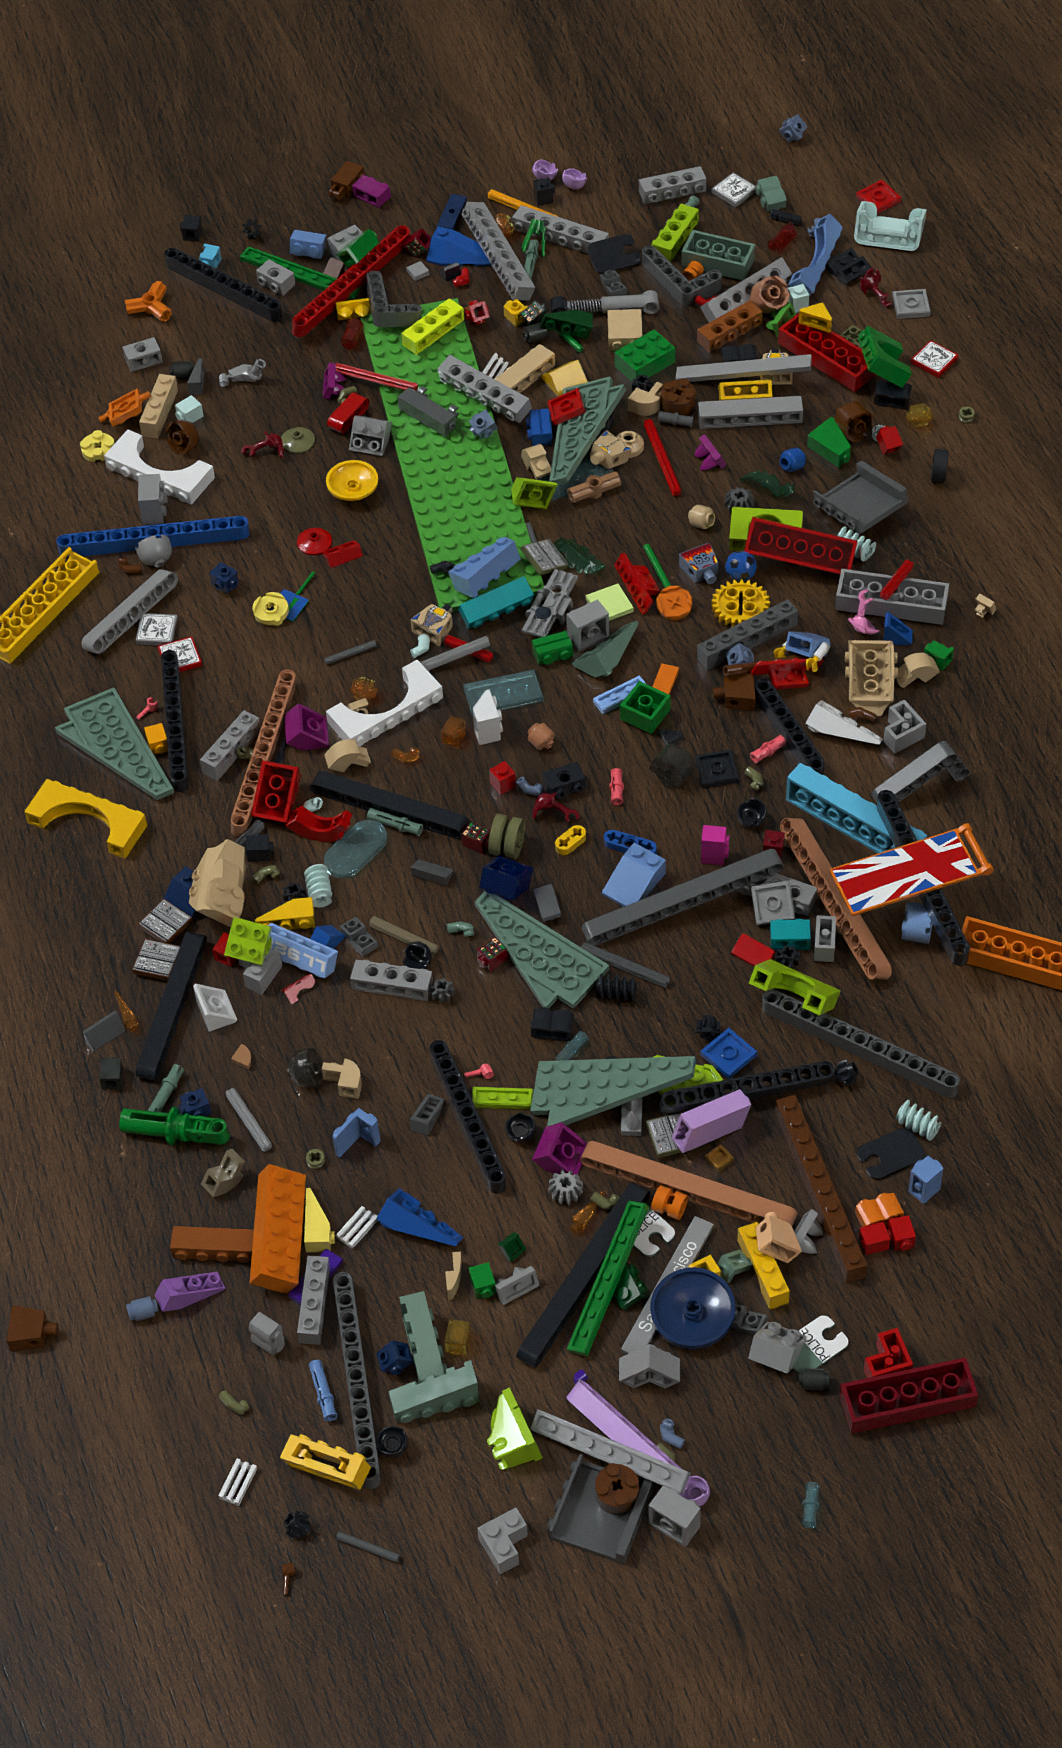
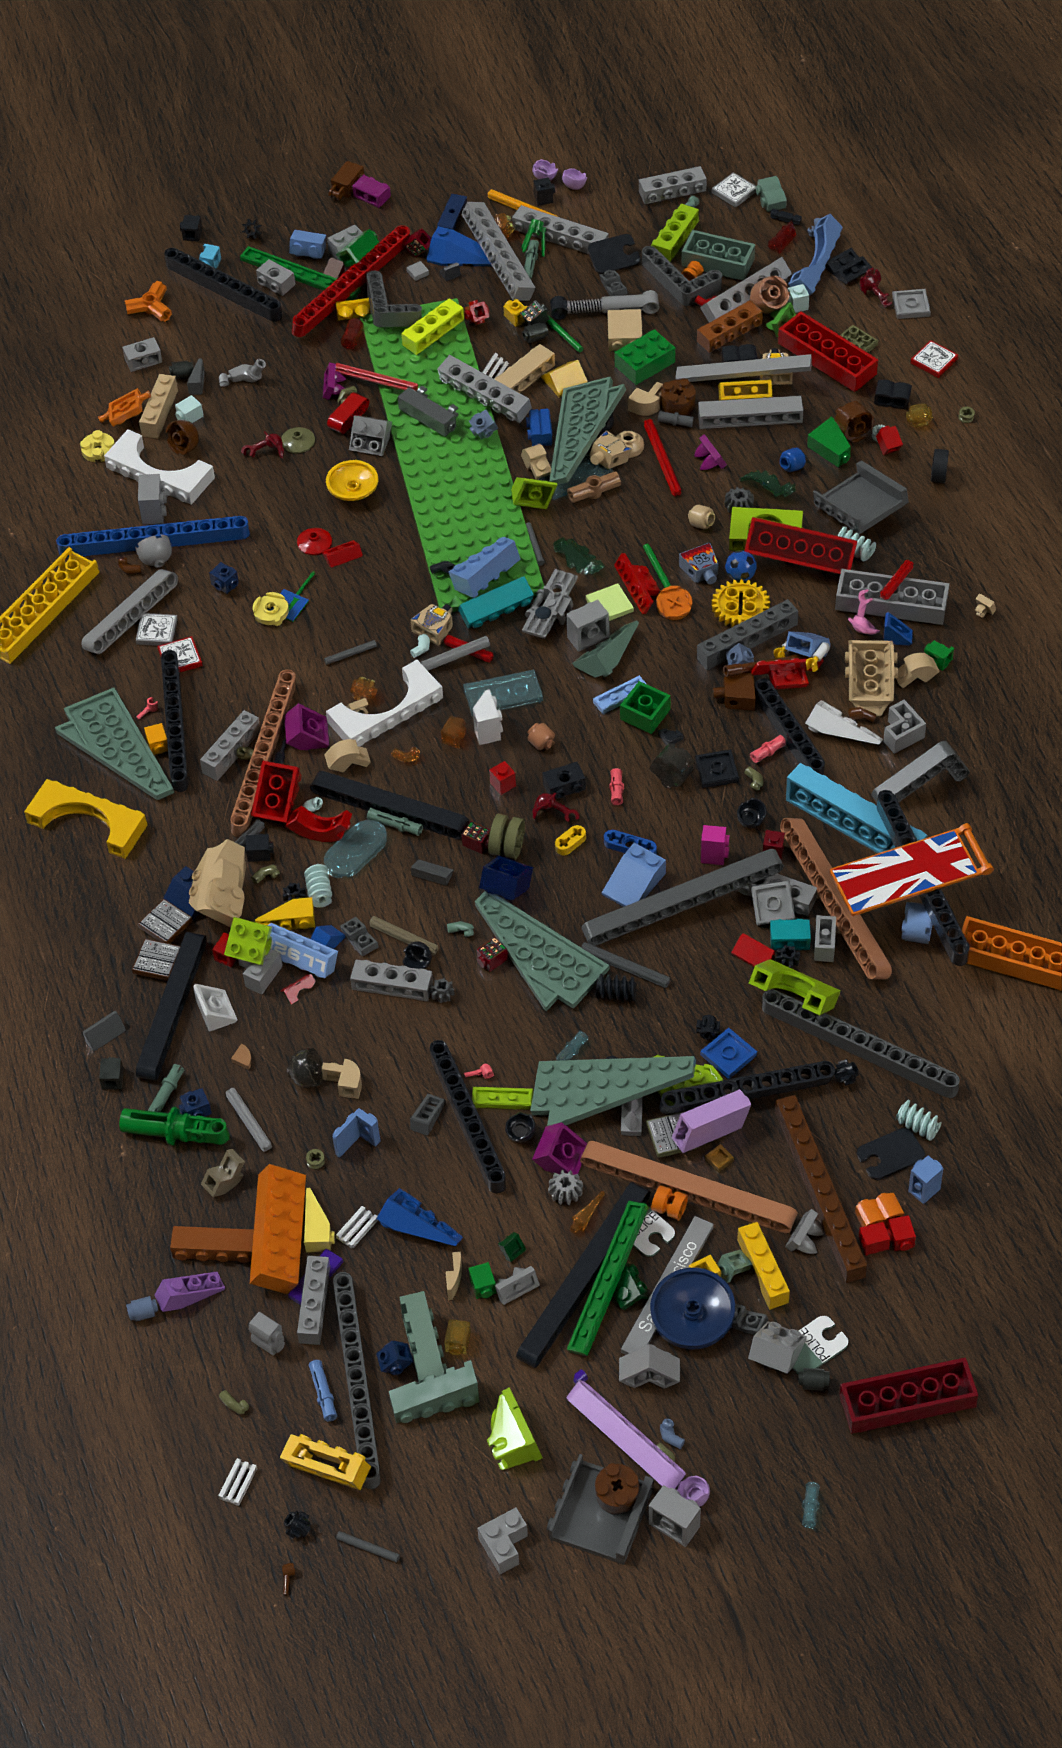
(28, 1328): reddish brown torso -> none
(128, 1016): clear orange piece -> none
(392, 1442): black hair -> none
(462, 279): red arm -> none
(528, 789): sand blue arm -> none
(544, 556): tile -> none
(547, 902): dark grey slope -> none
(552, 648): green brick -> none
(552, 1024): black brick -> none
(566, 406): red tile -> none
(569, 322): dark green slope -> none
(604, 1203): olive arm -> none
(610, 1450): light grey tile -> none
(642, 383): black gear -> none
(666, 678): orange tile -> none
(777, 1238): light nougat torso -> none
(793, 128): sand blue brick -> none
(816, 317): yellow slope -> none
(879, 194): red tile -> none
(882, 356): green arch -> none
(888, 231): light aqua windscreen -> none
(891, 1357): red brick -> none

